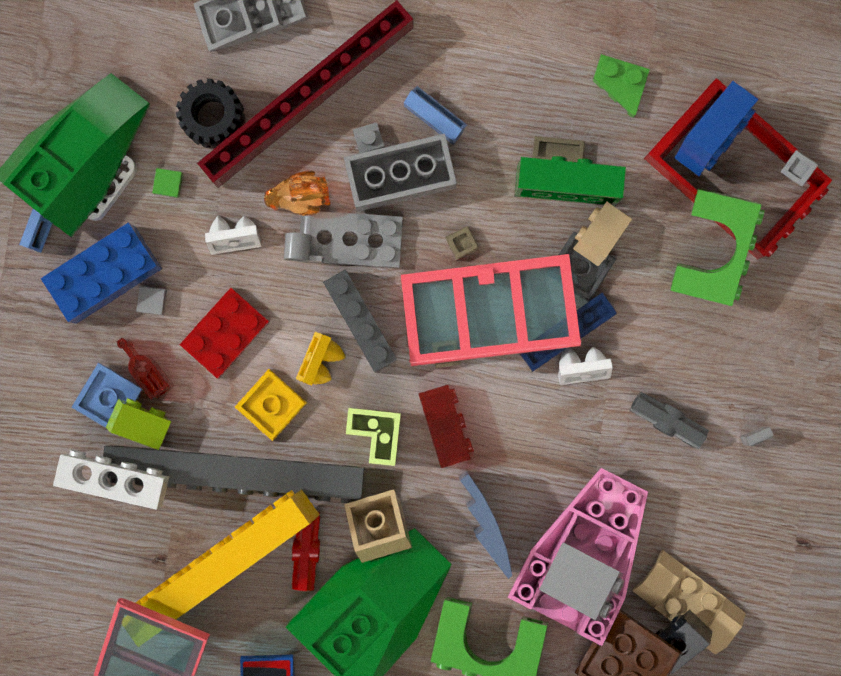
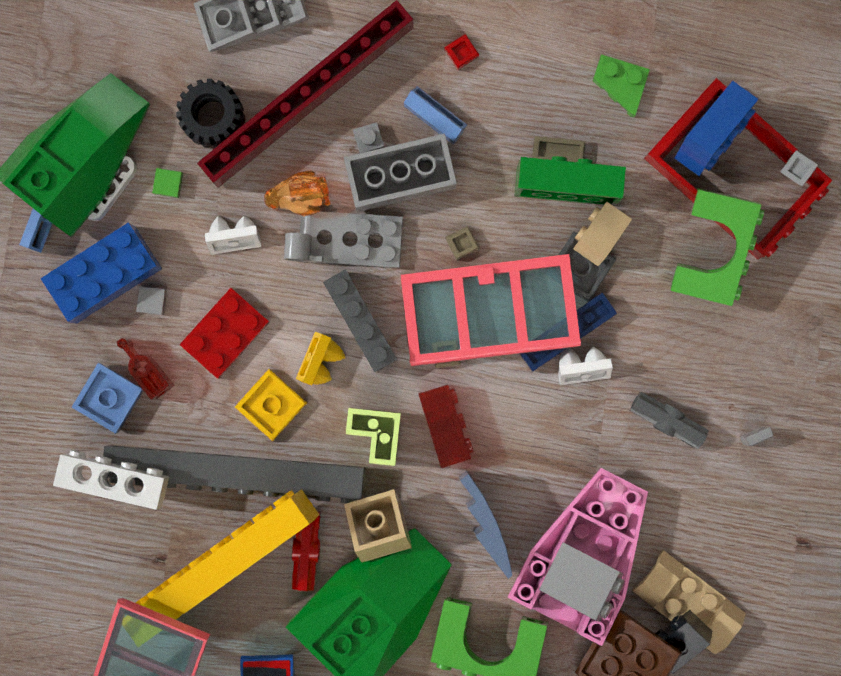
(138, 423): lime brick -> none
(461, 52): none -> red tile

